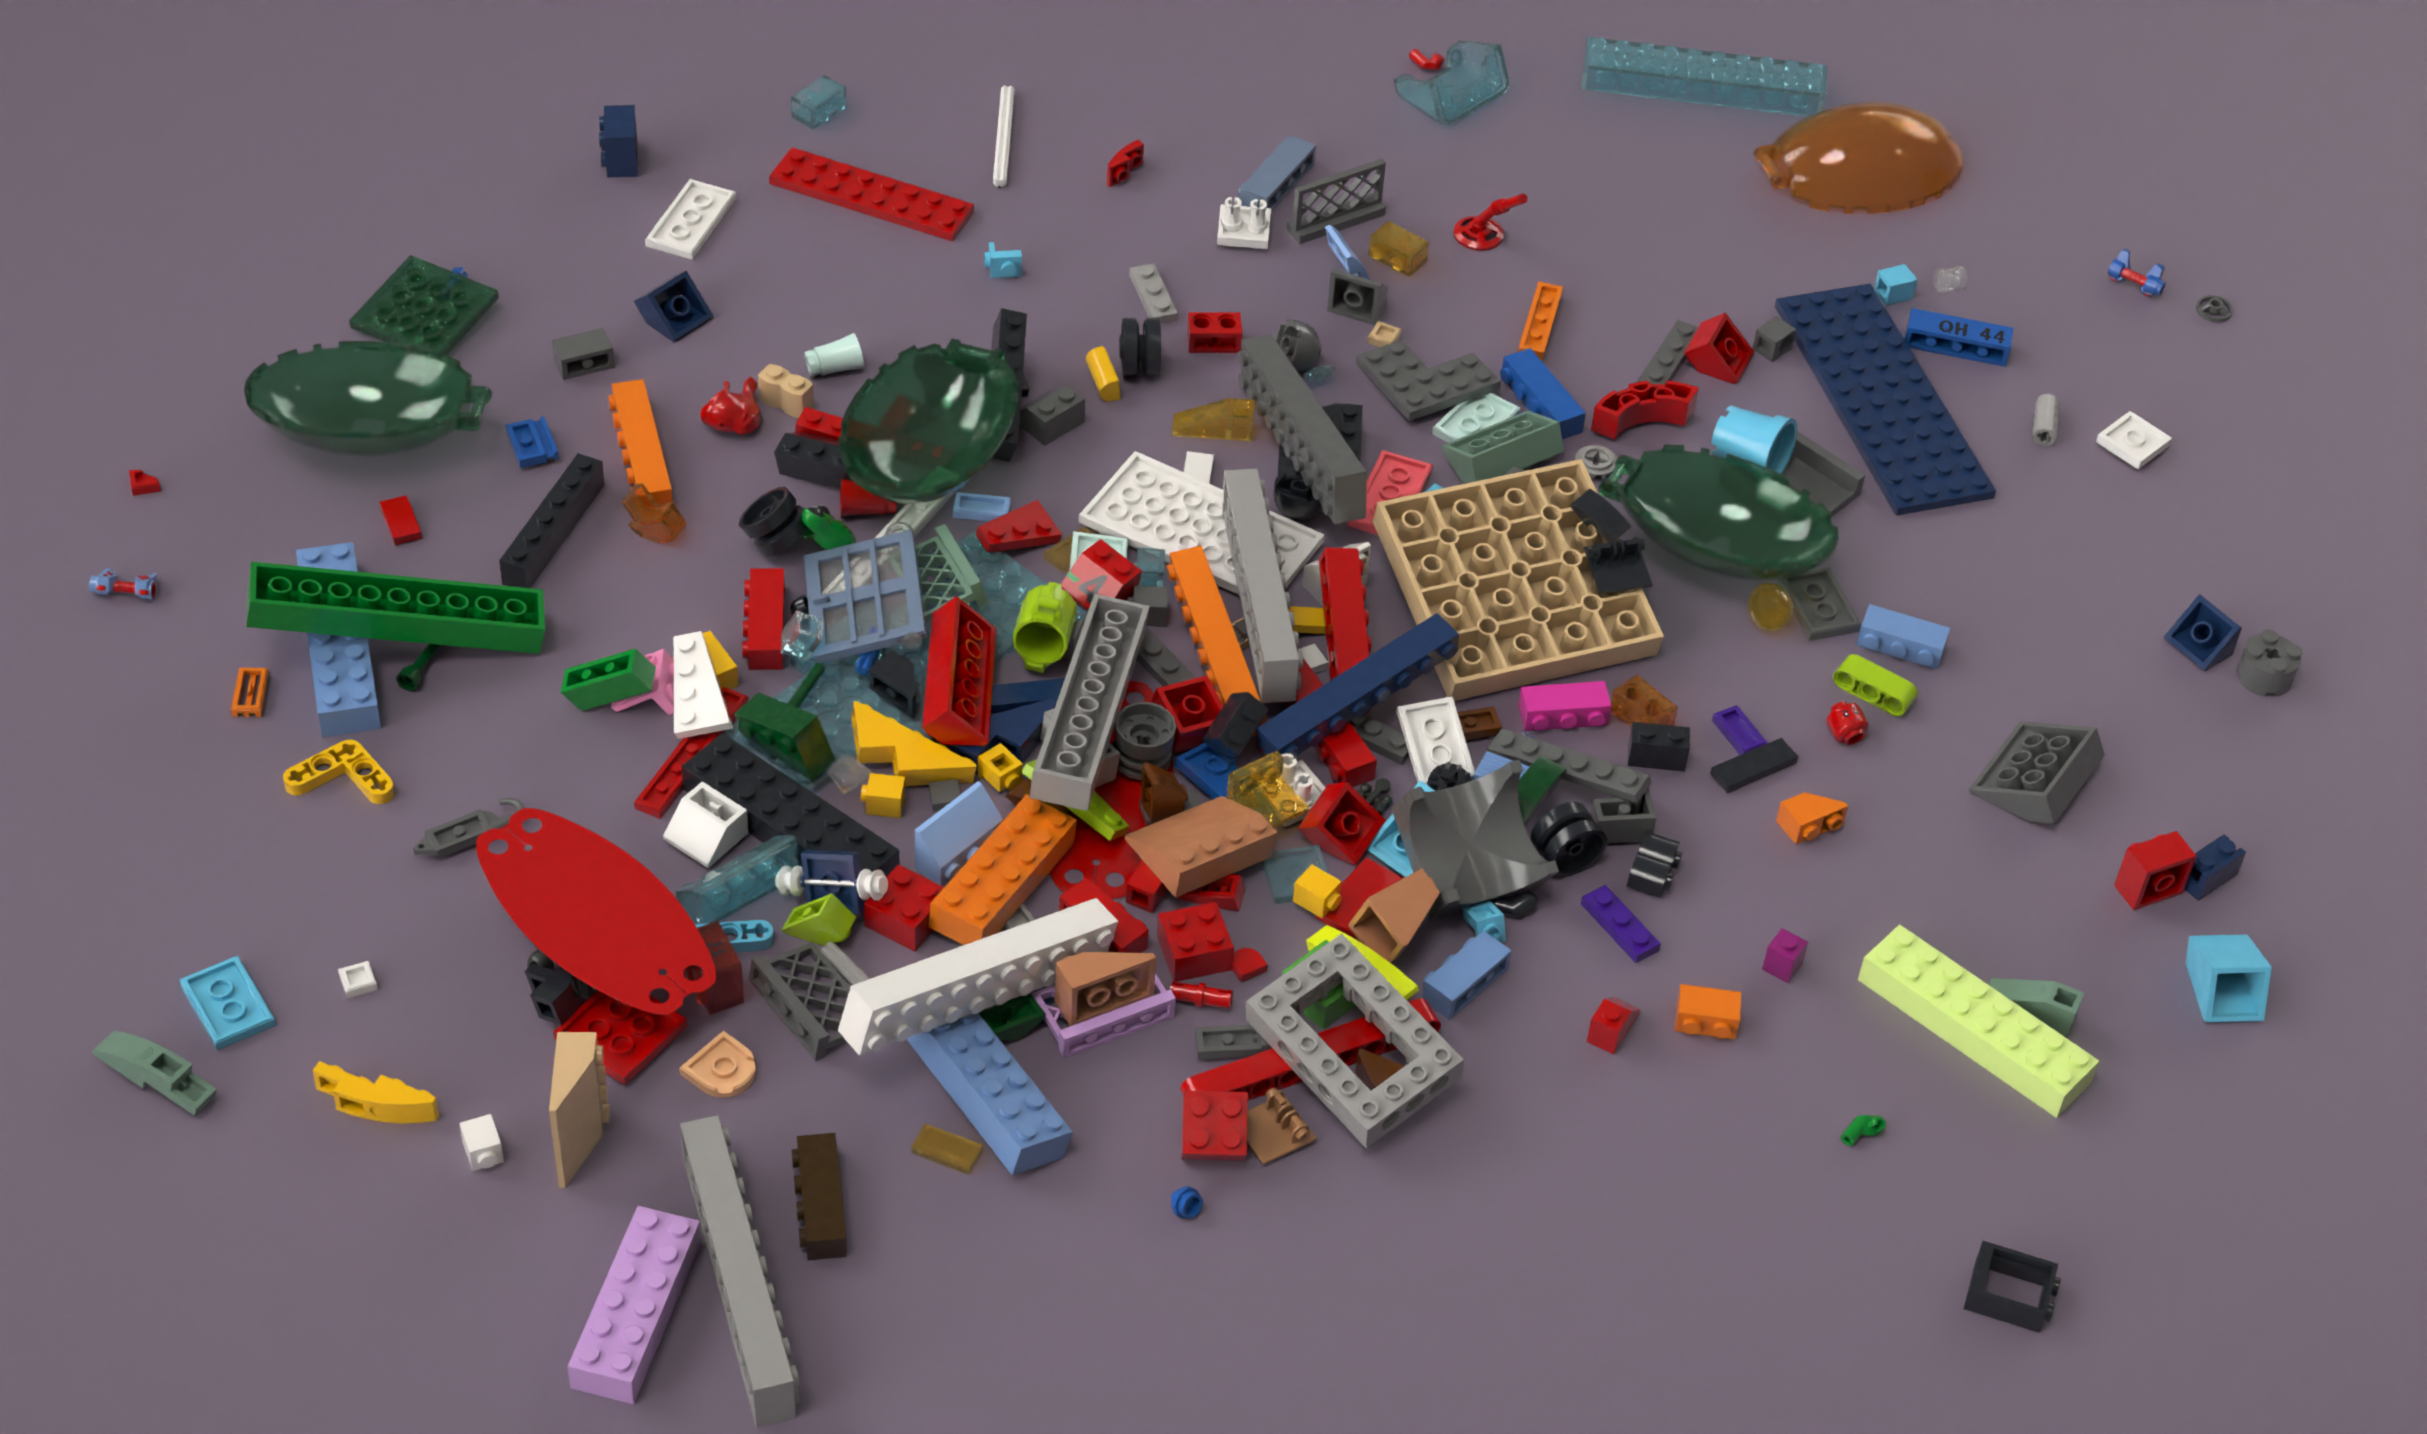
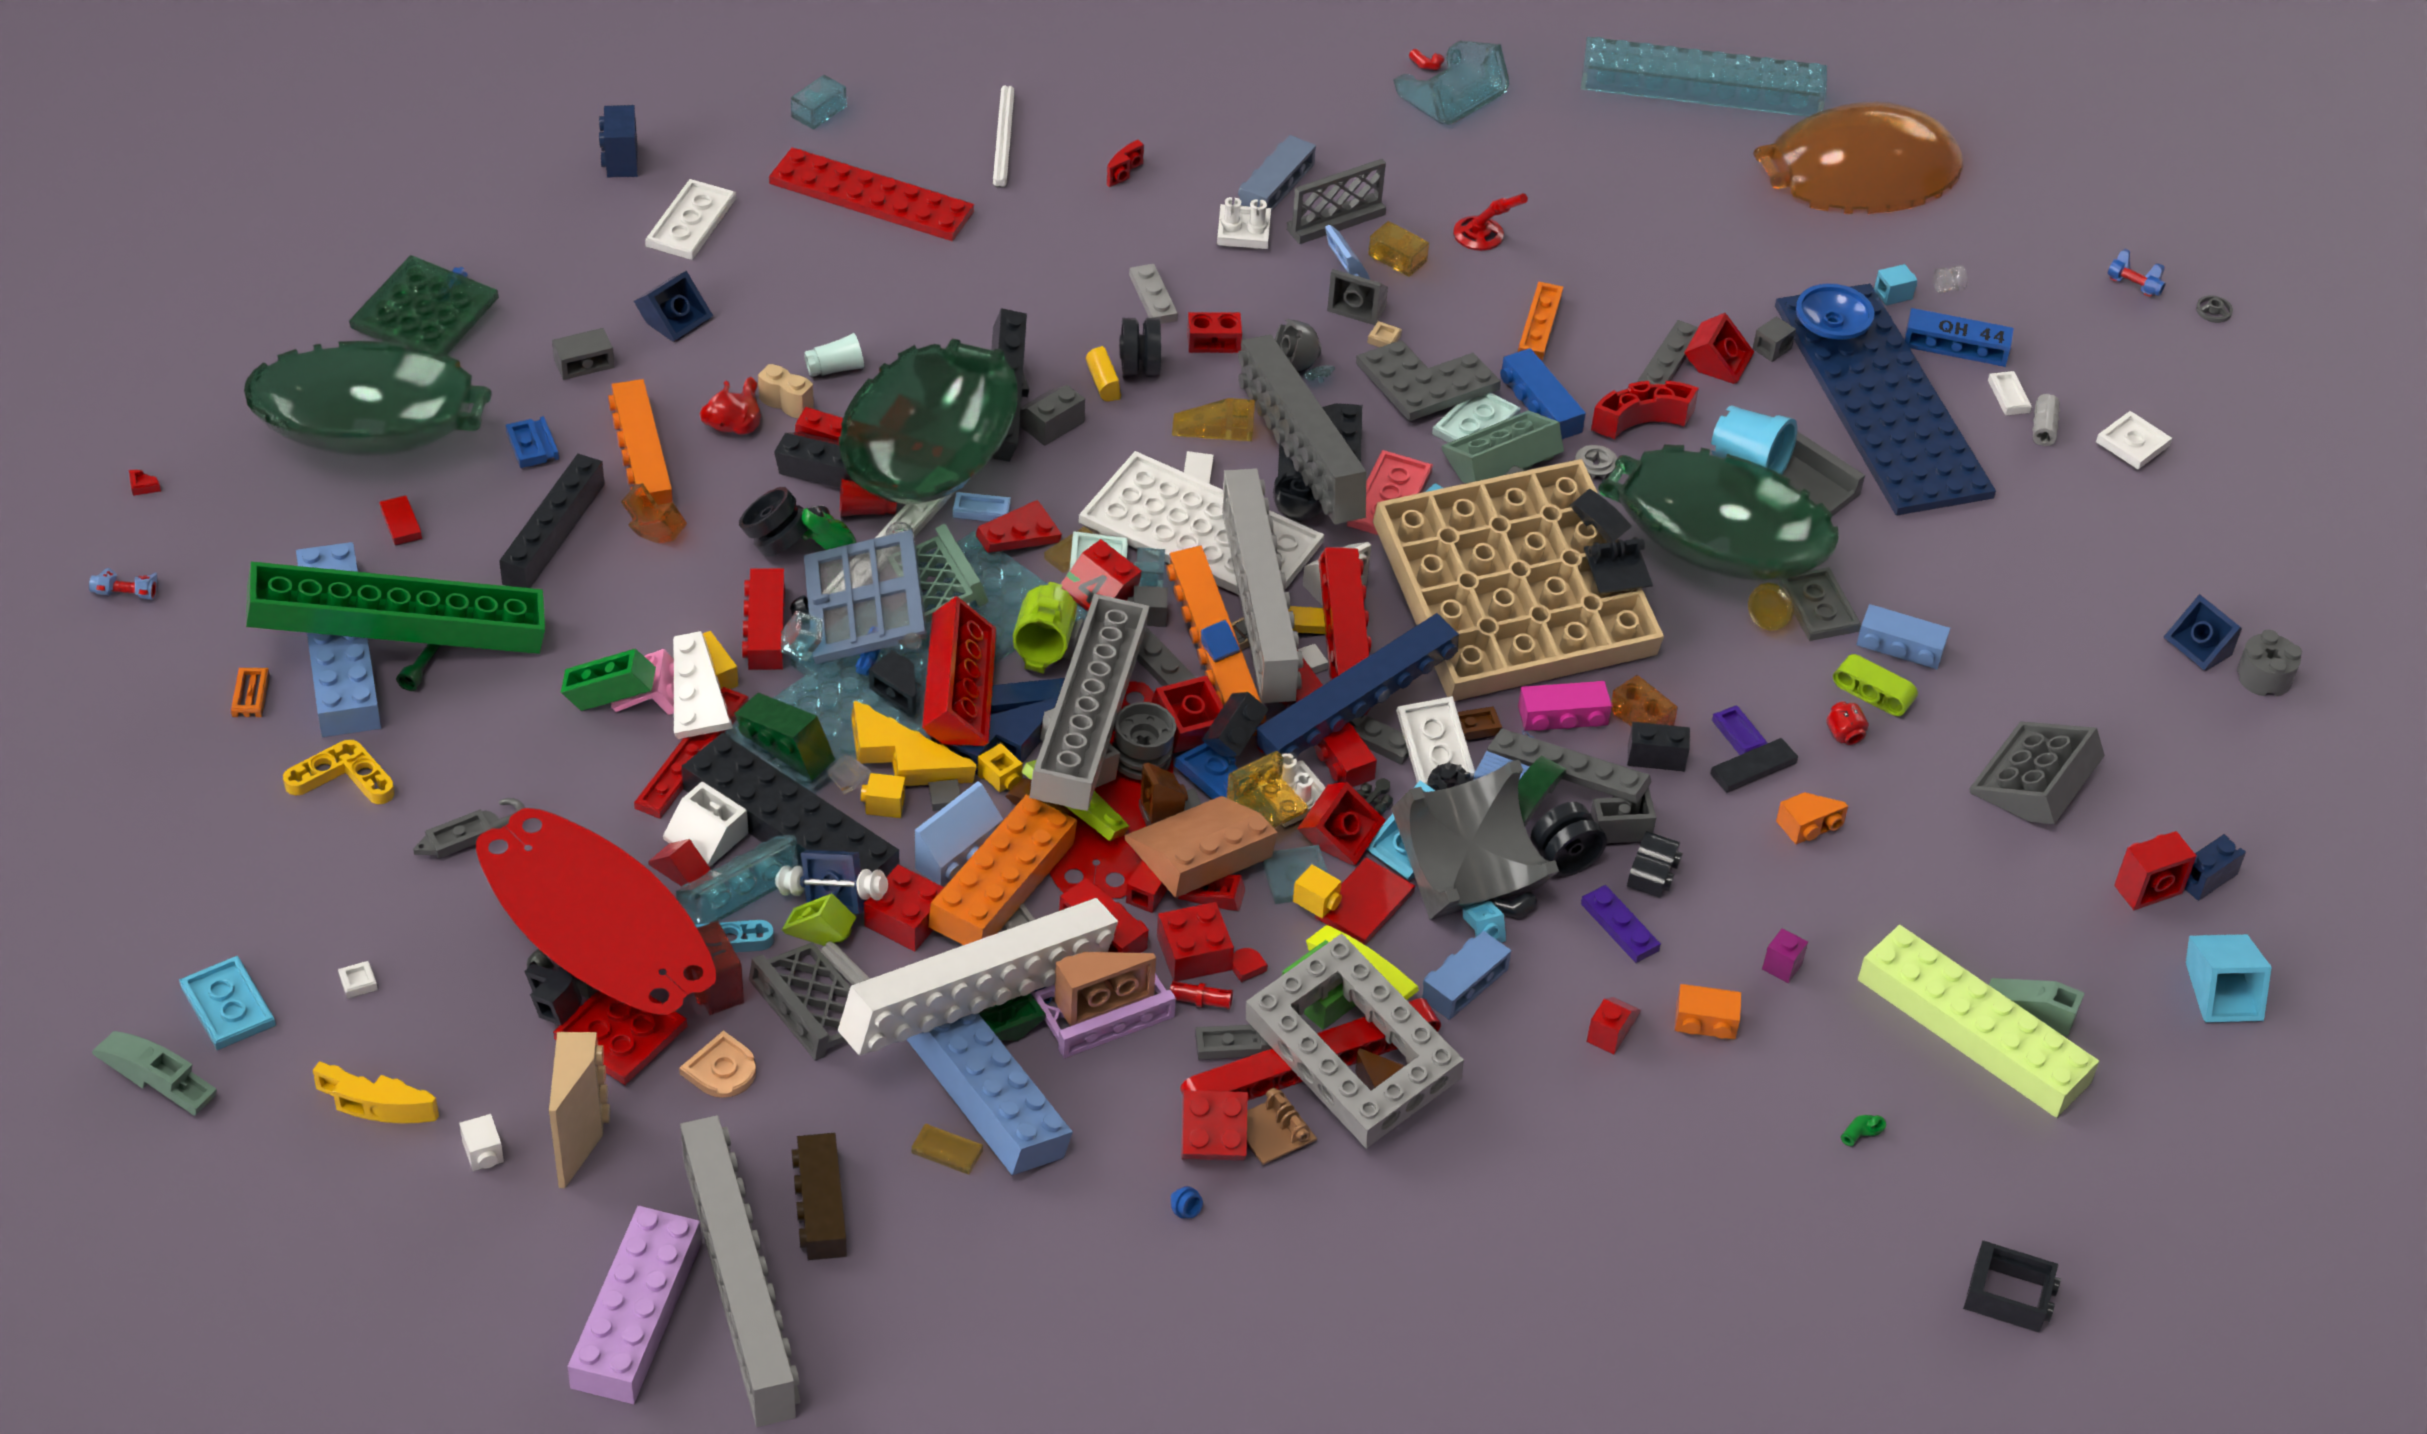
(680, 862): none -> red slope
(807, 685): dark green bar -> none
(1003, 262): medium azure bracket -> none
(1219, 641): none -> blue slope
(1394, 914): nougat slope -> none
(1835, 311): none -> blue dish
(2009, 393): none -> white tile

